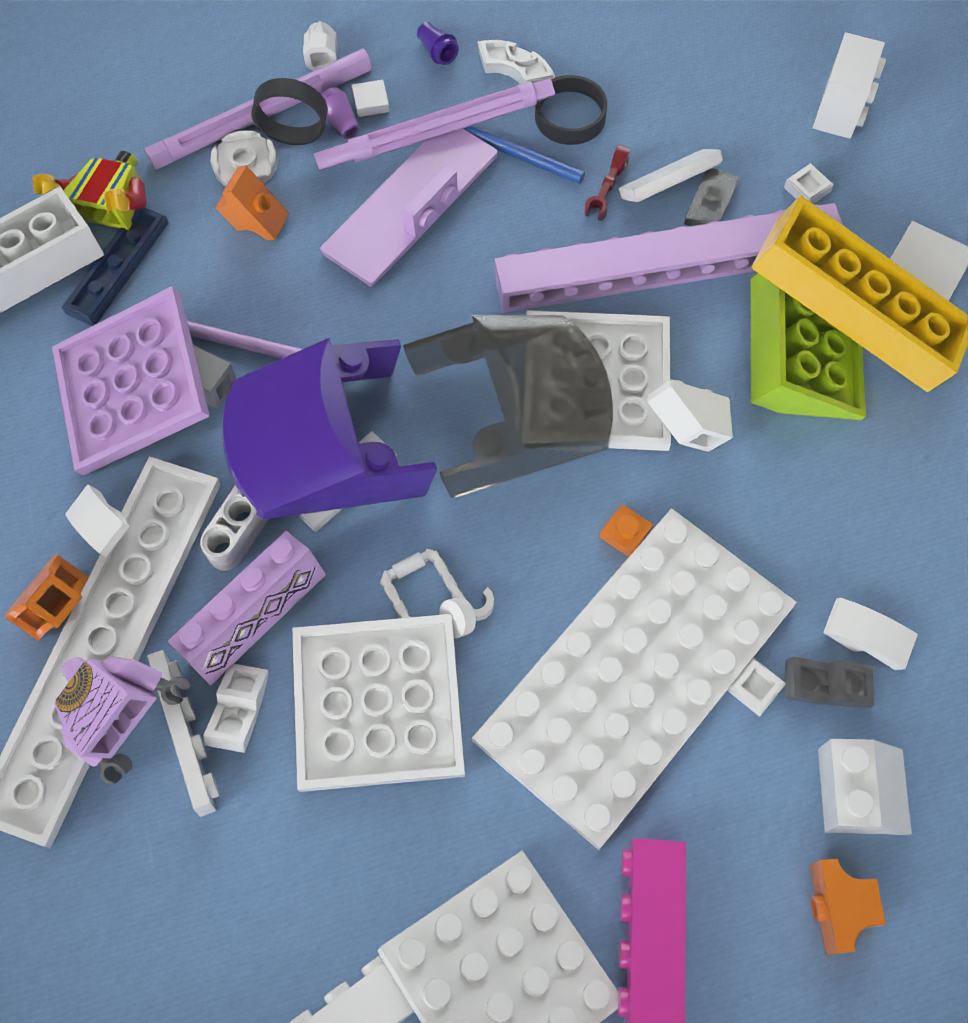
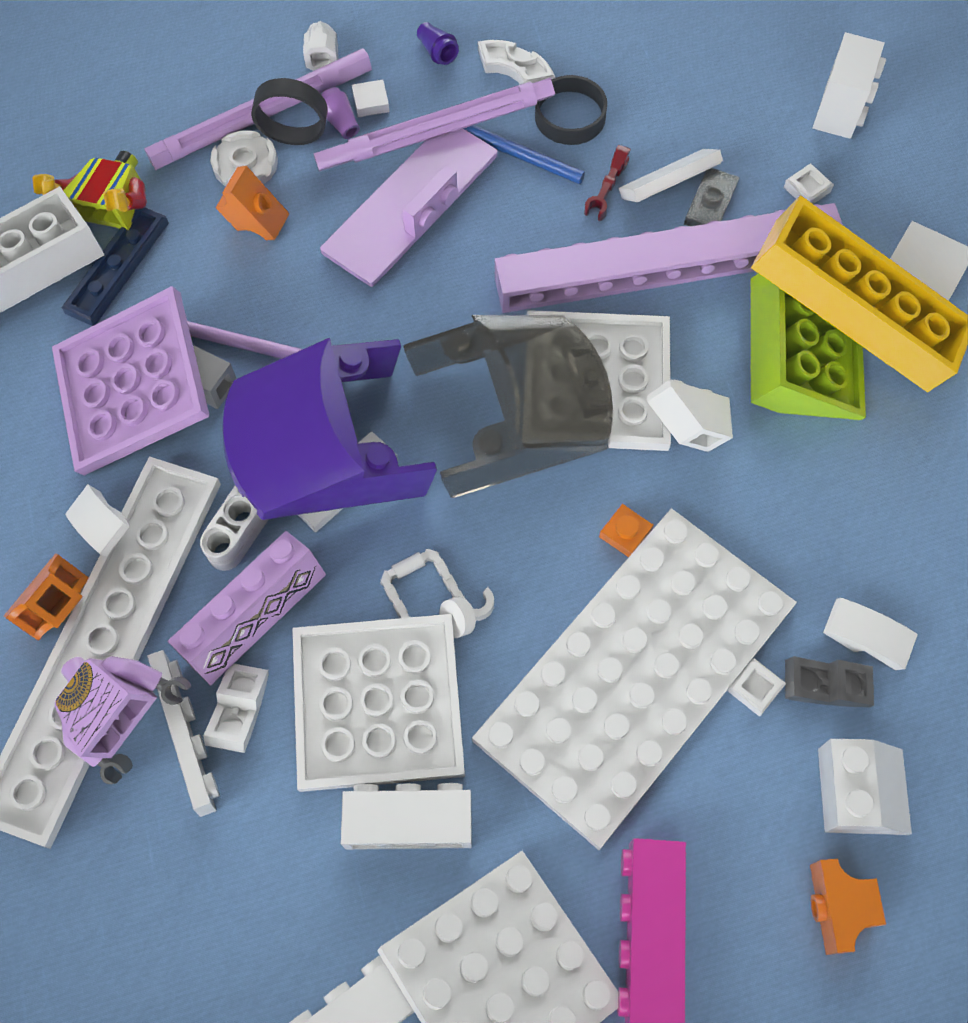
(406, 817): none -> white brick

